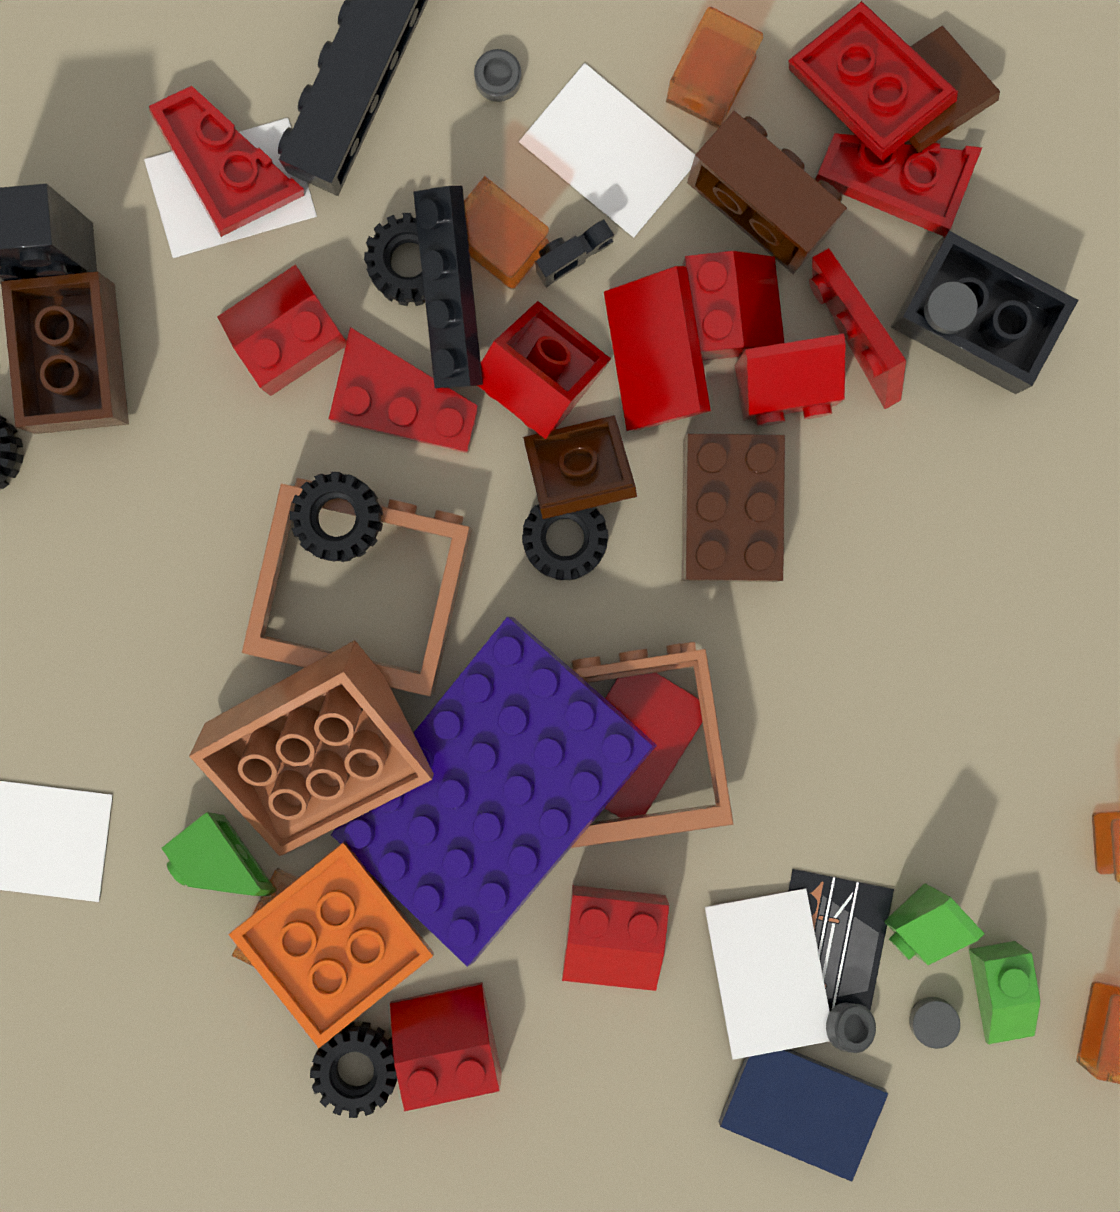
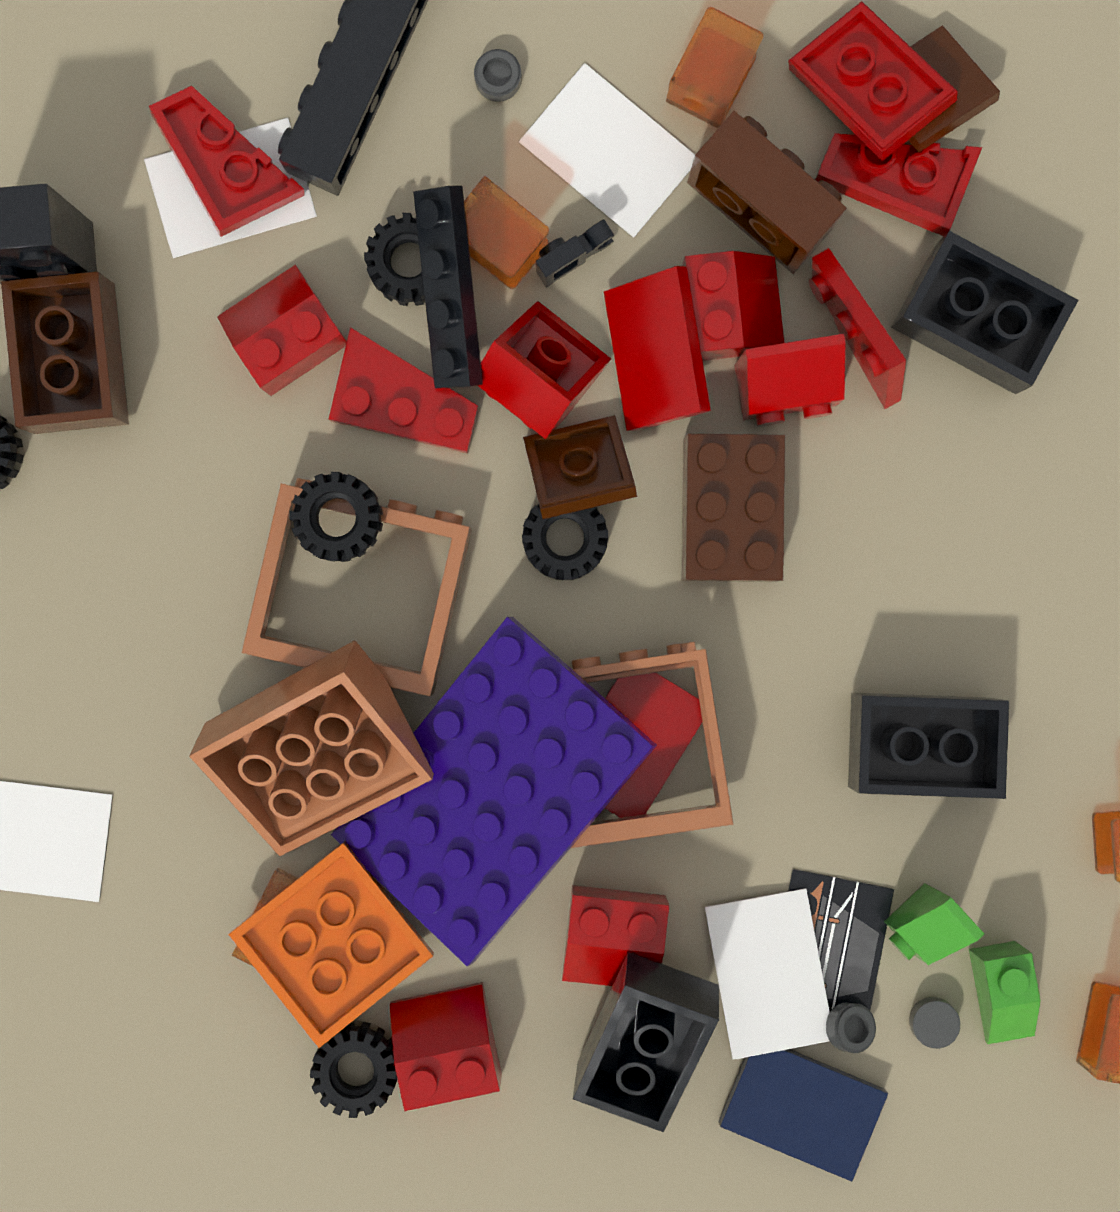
(215, 859): bright green slope -> none
(646, 1042): none -> black brick
(928, 745): none -> black brick
(950, 307): dark grey tile -> none

